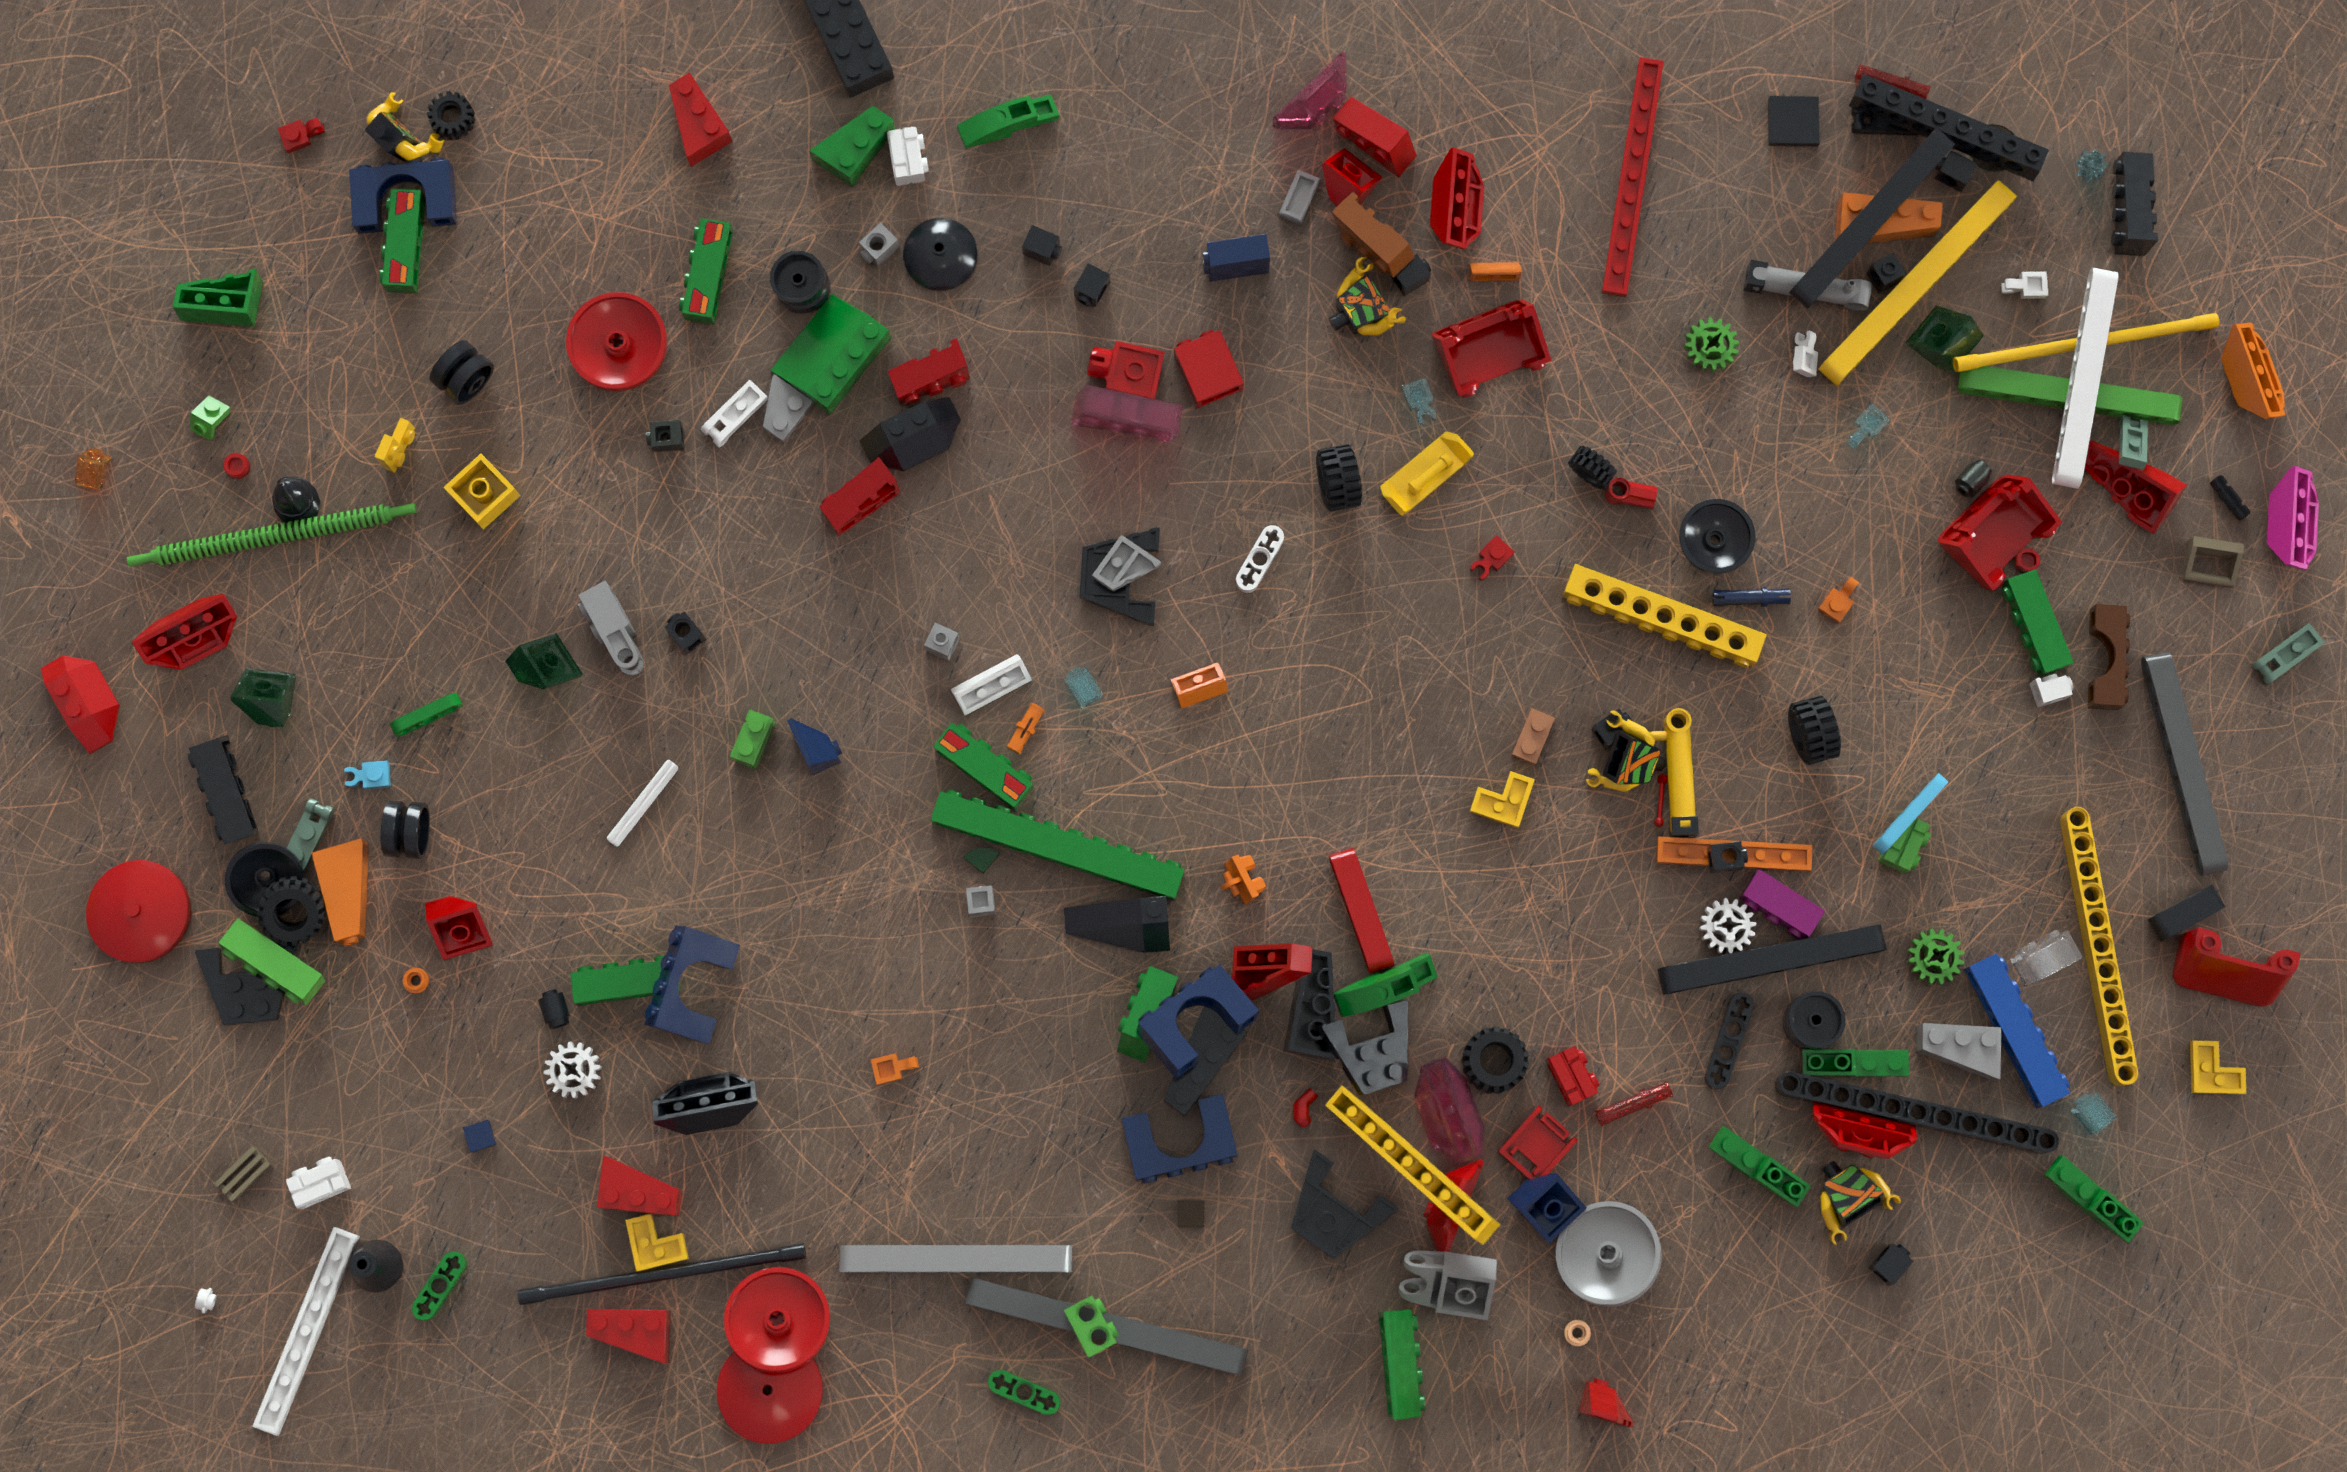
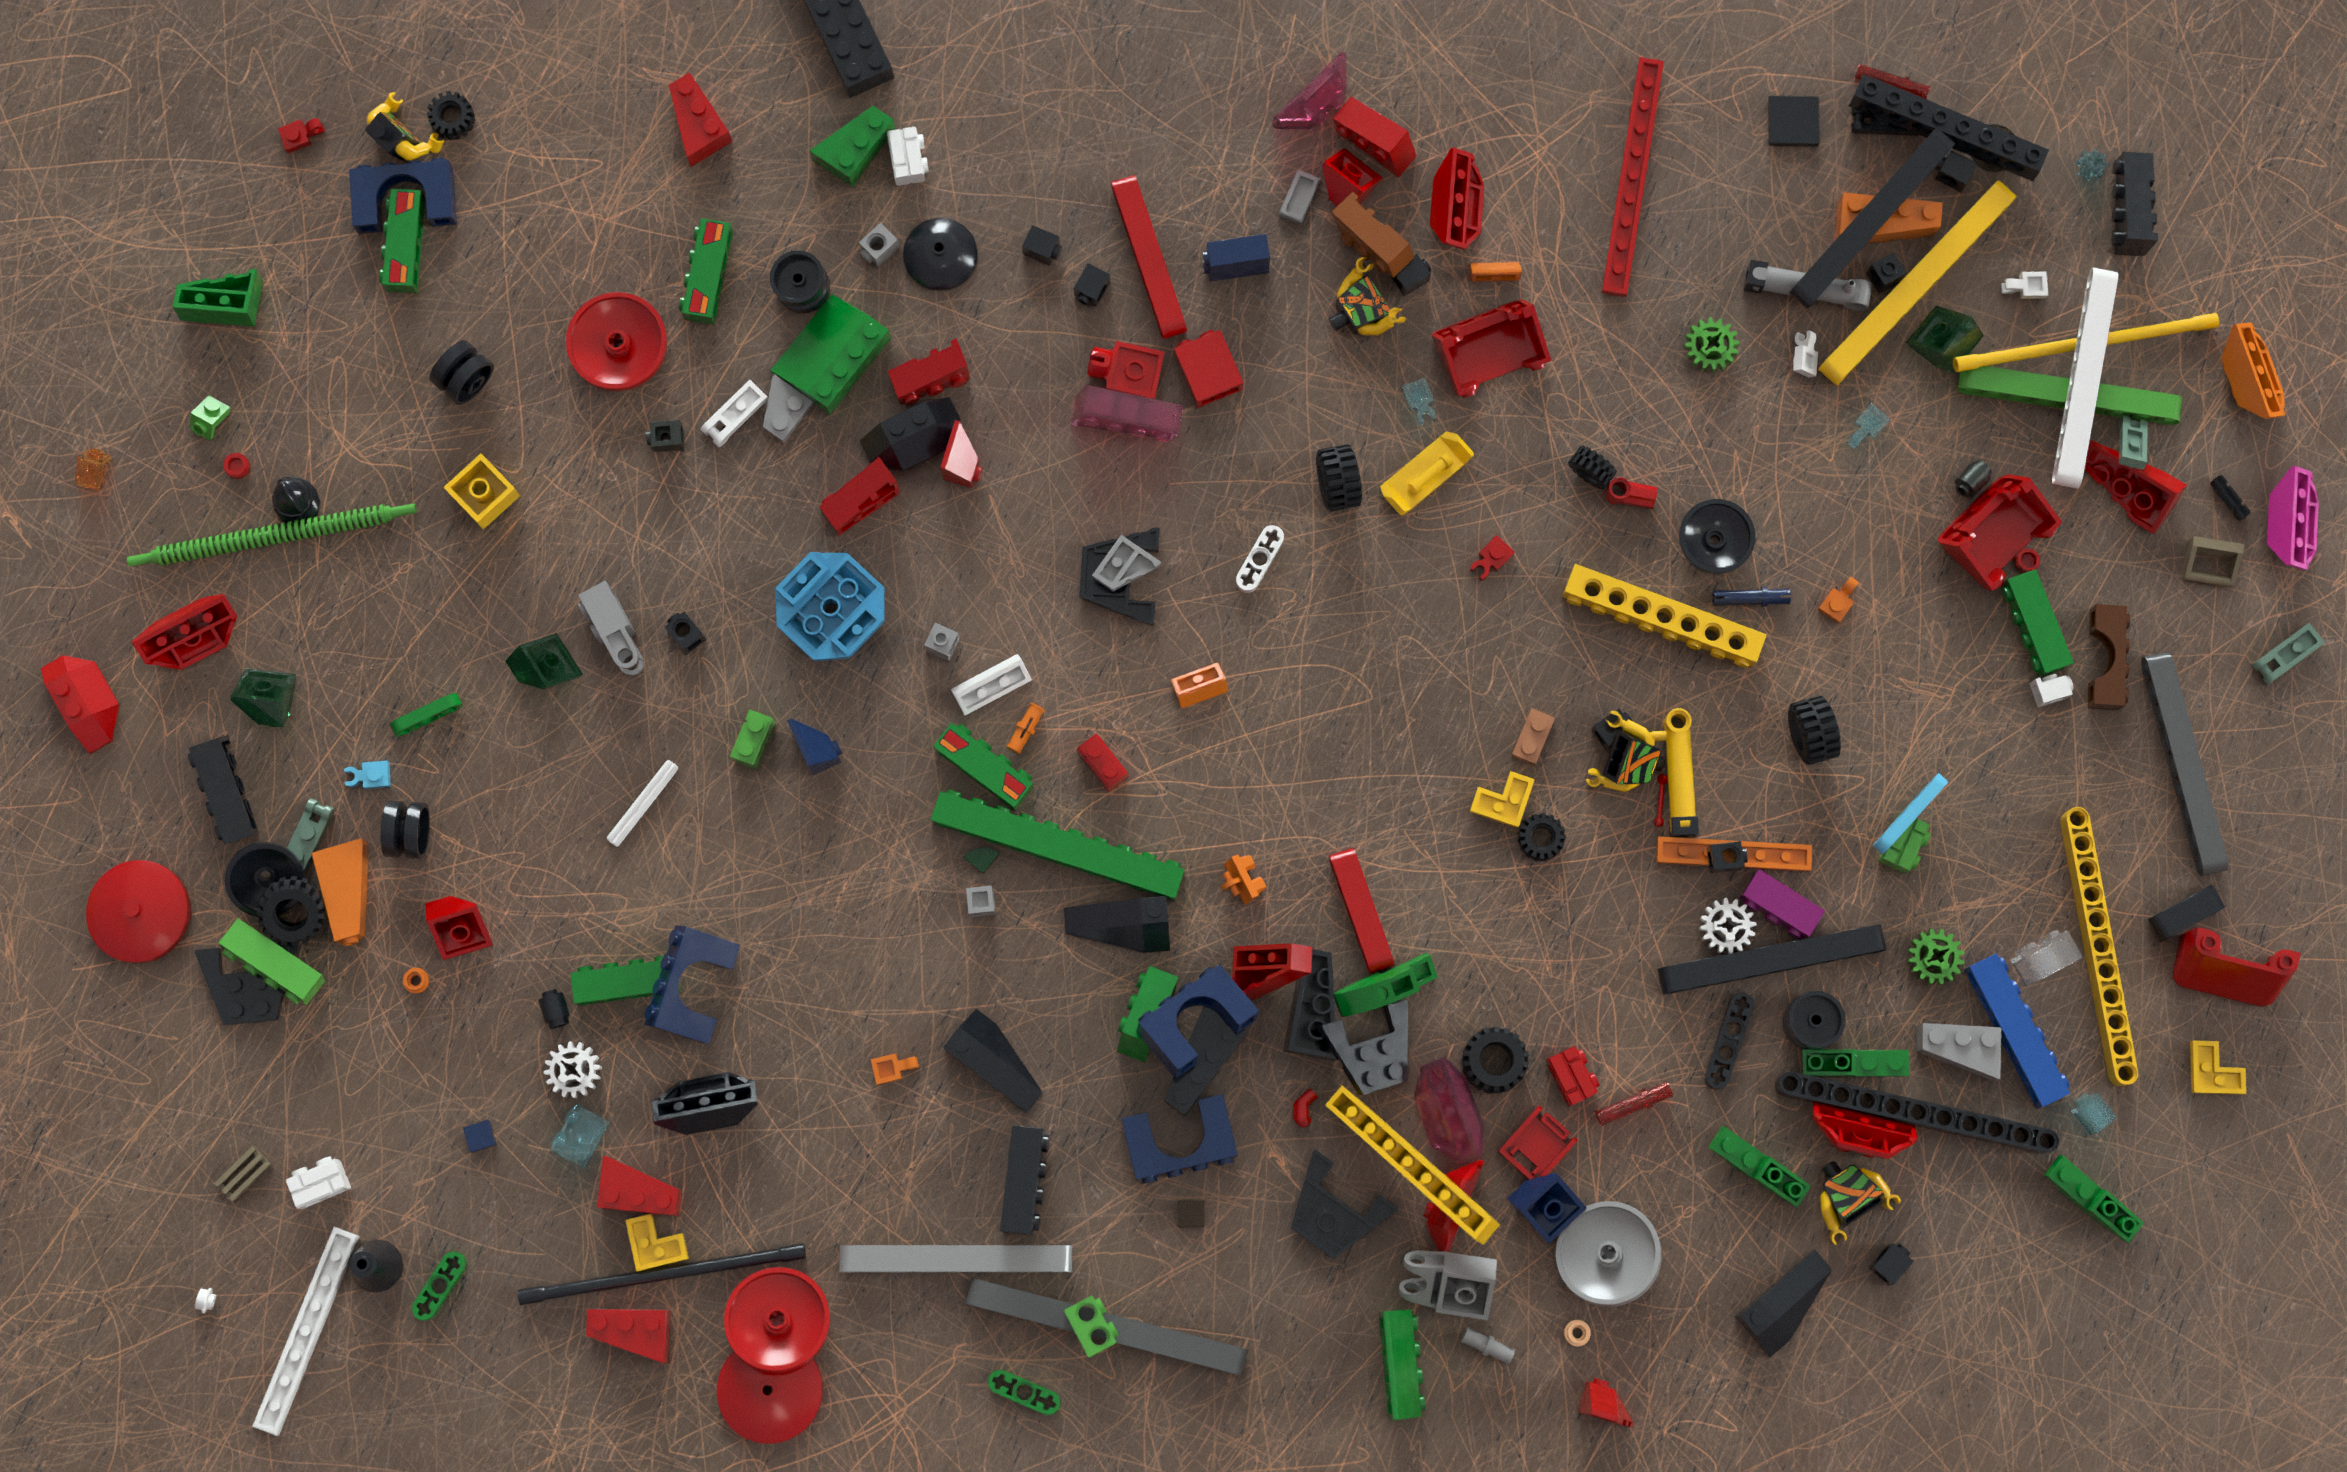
(391, 449): yellow plate -> none
(579, 1135): none -> clear light blue bracket
(814, 585): none -> dark azure piece
(960, 461): none -> slope
(987, 1052): none -> black wedge
(1006, 118): green slope -> none
(1023, 1180): none -> black brick
(1083, 687): clear light blue brick -> none
(1102, 762): none -> red brick
(1148, 257): none -> red beam
(1487, 1345): none -> light grey pin
(1541, 821): none -> black tyre
(1781, 1308): none -> black wedge

